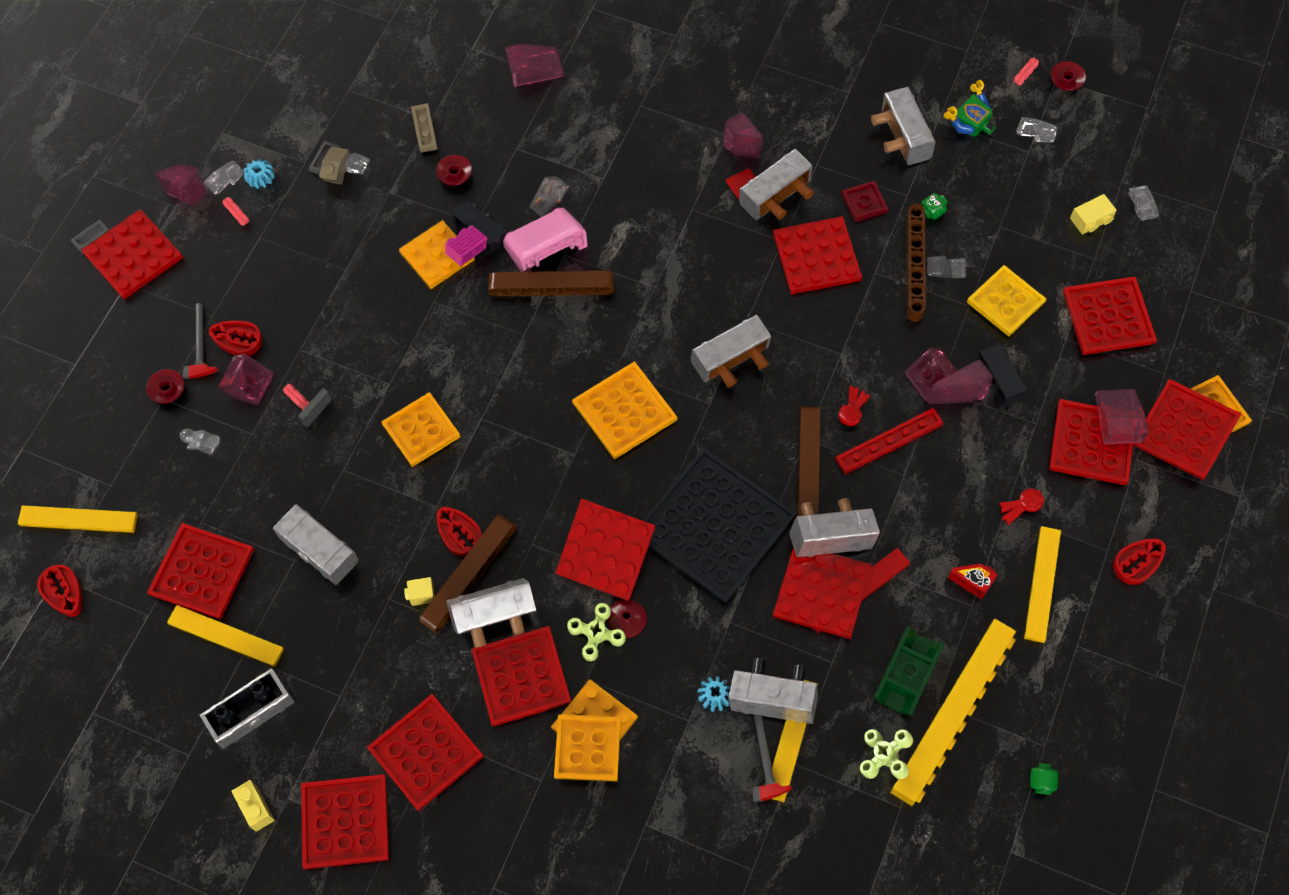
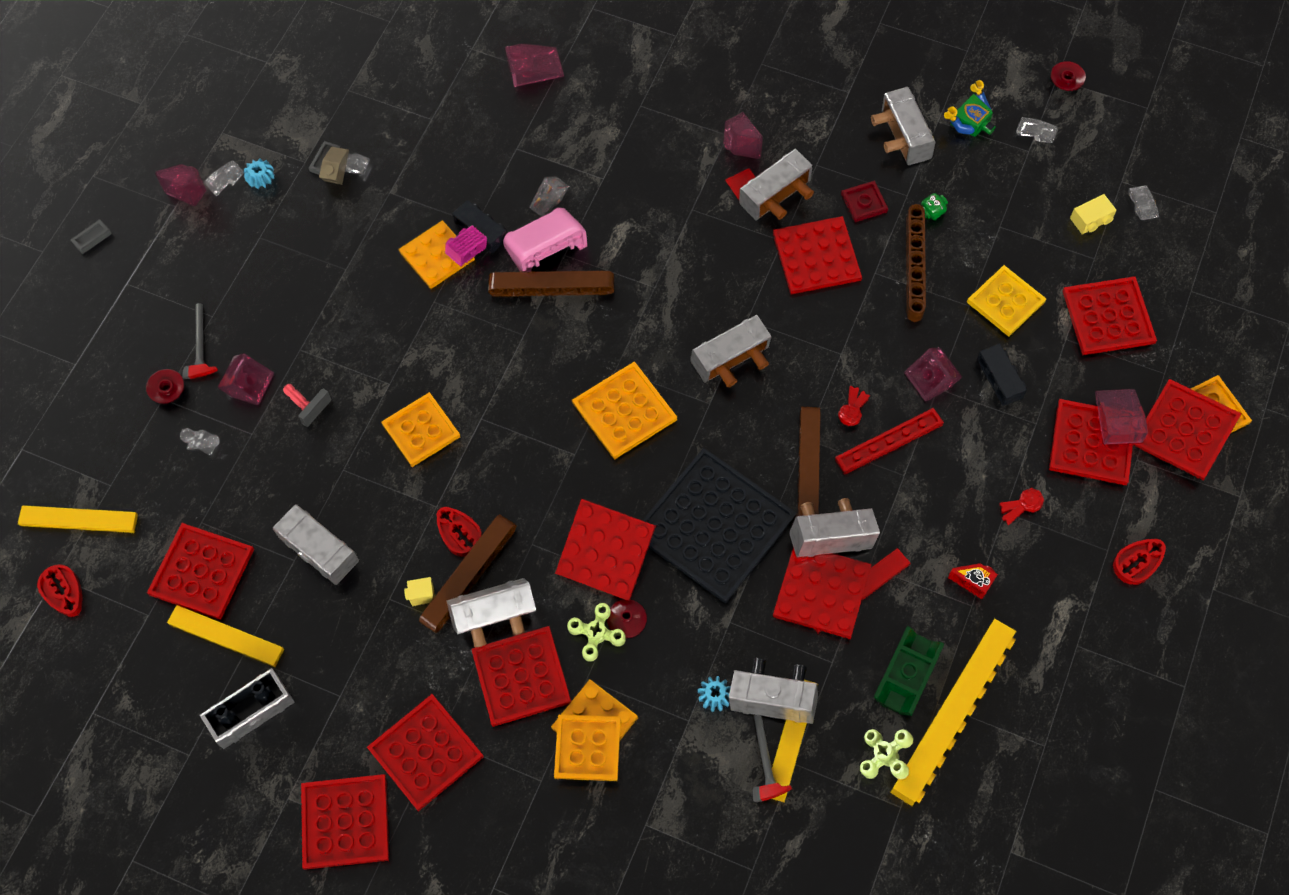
(132, 254): red plate -> none
(230, 329): red piece -> none
(235, 211): coral axle -> none
(253, 805): light yellow brick -> none
(424, 128): dark tan plate -> none
(454, 164): dark red dish -> none
(945, 268): clear slope -> none
(962, 386): clear pink slope -> none
(1026, 71): coral axle -> none
(1042, 584): yellow tile -> none
(1044, 779): green head -> none

